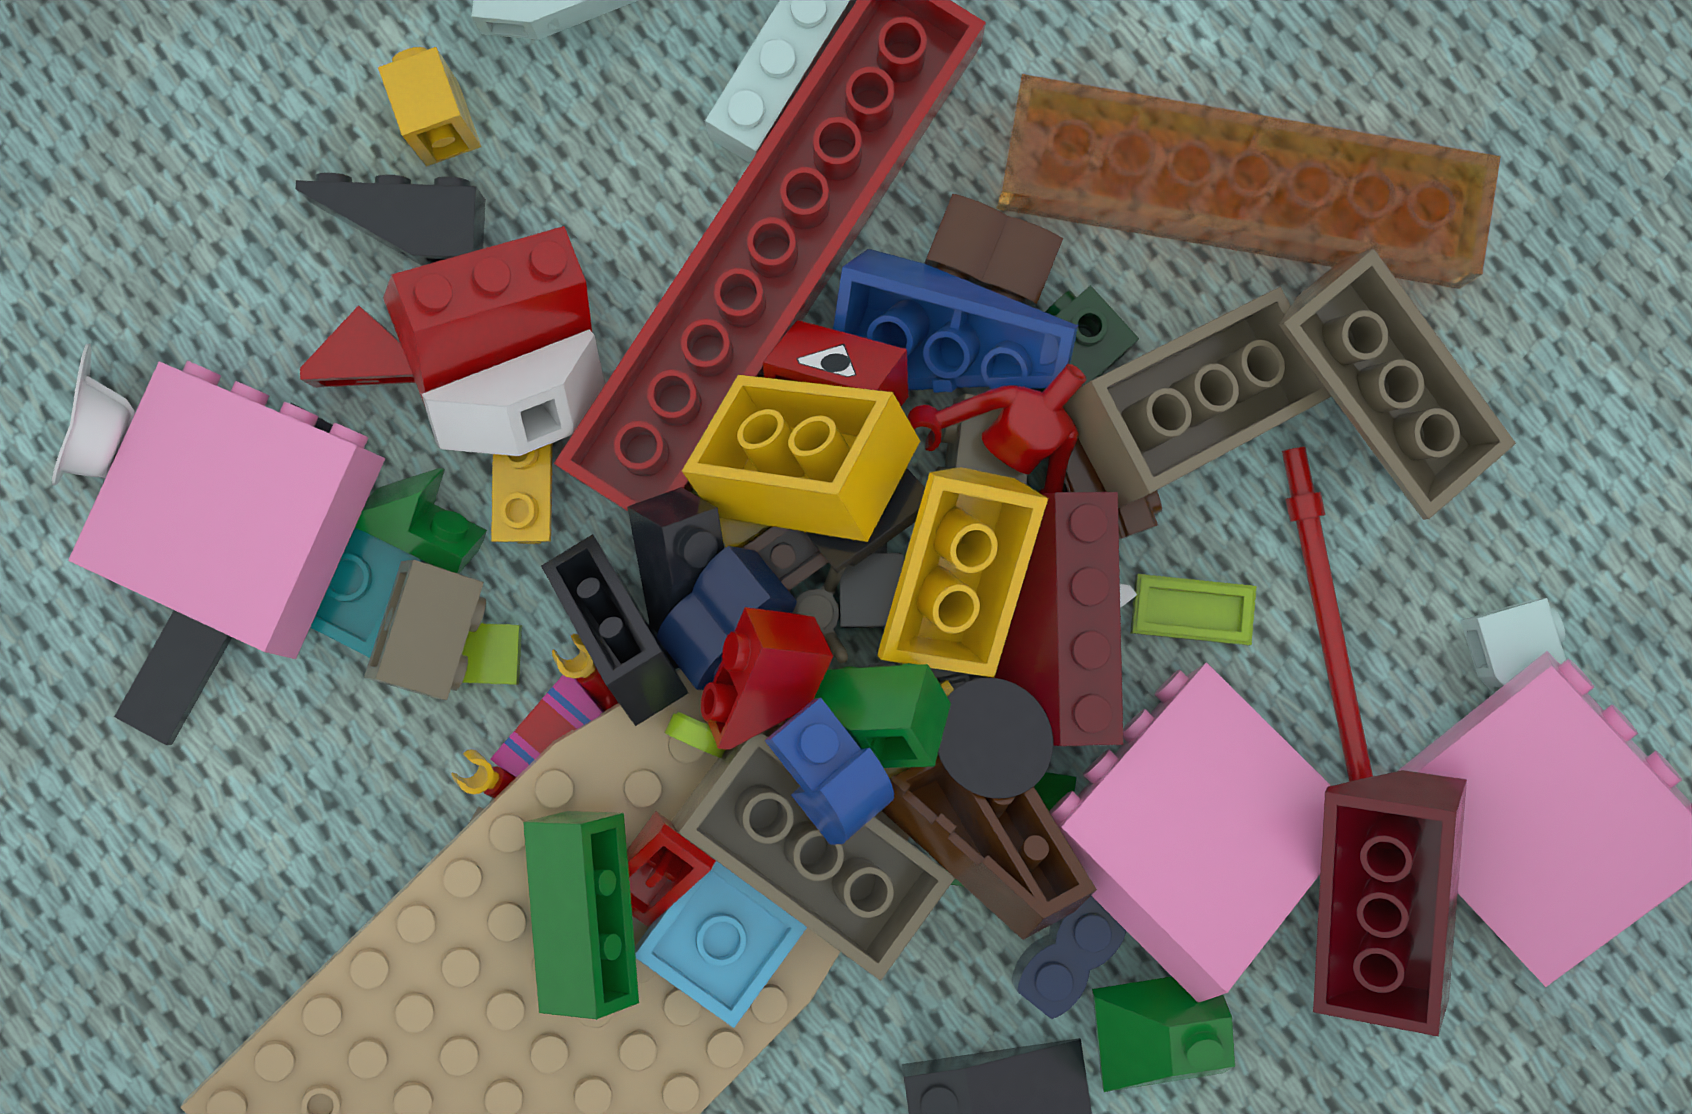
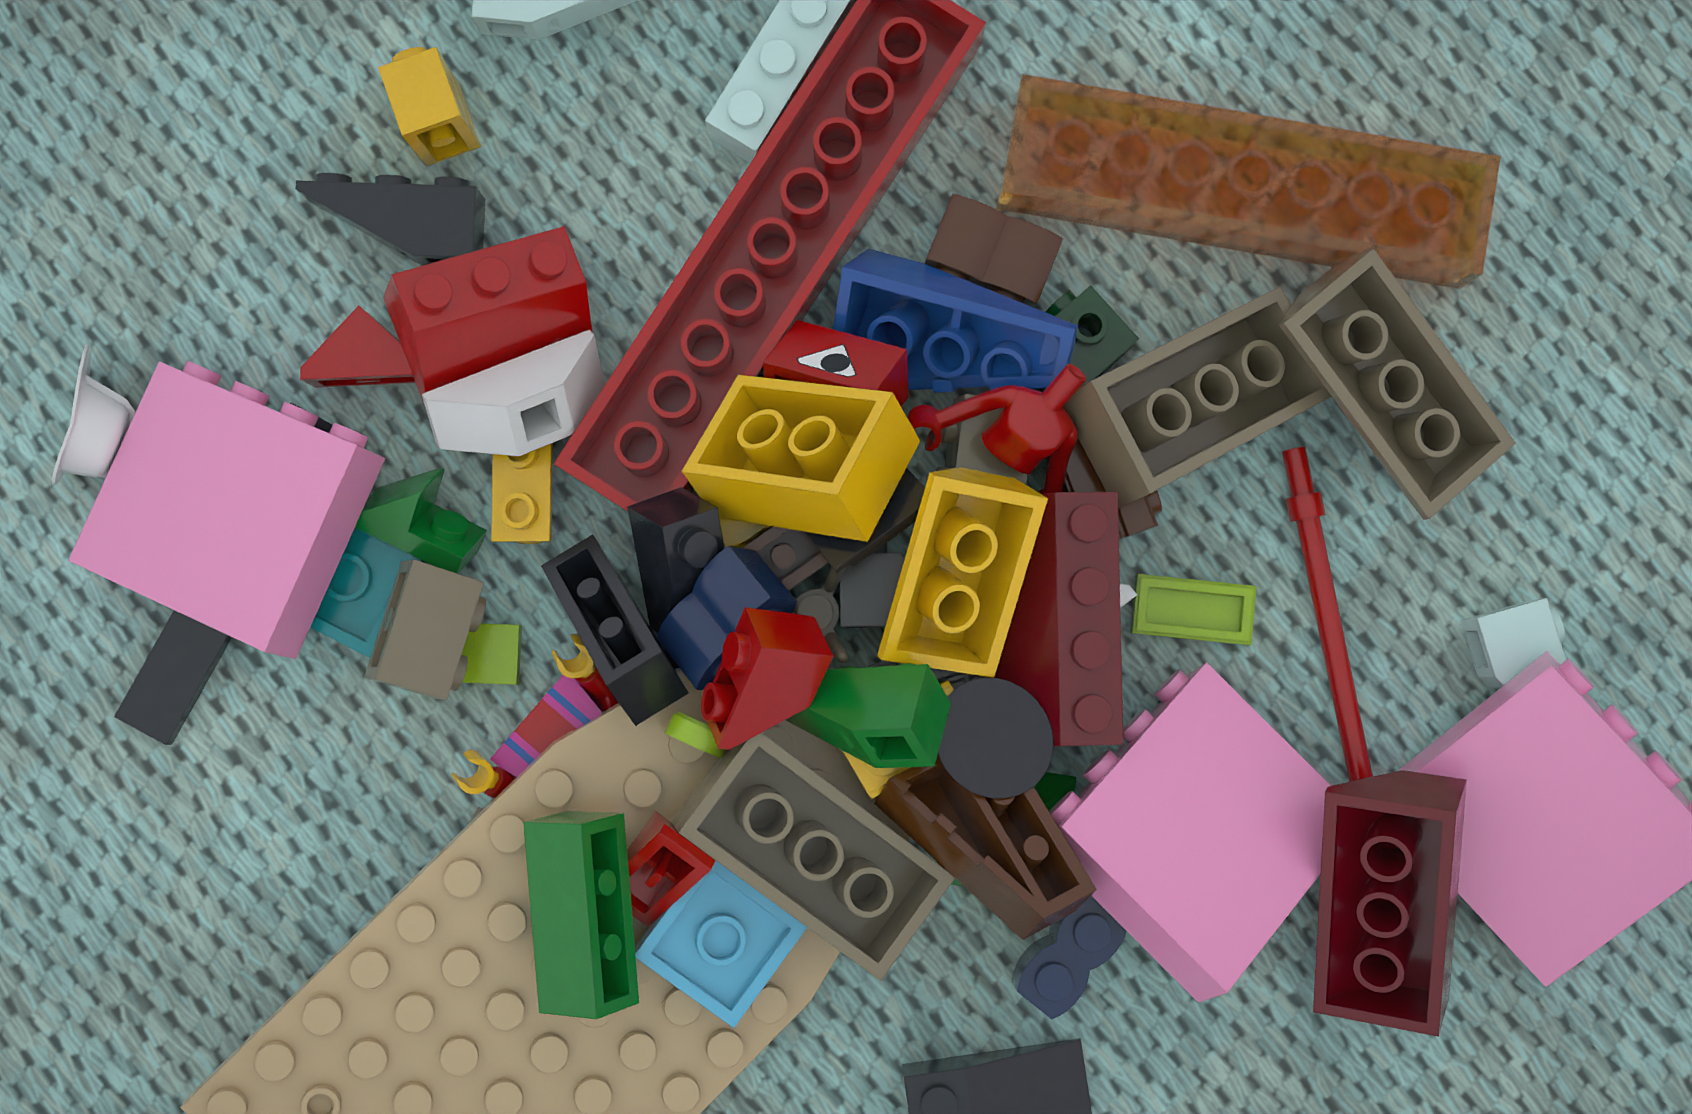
(837, 779): blue brick -> none
(1159, 1034): green slope -> none

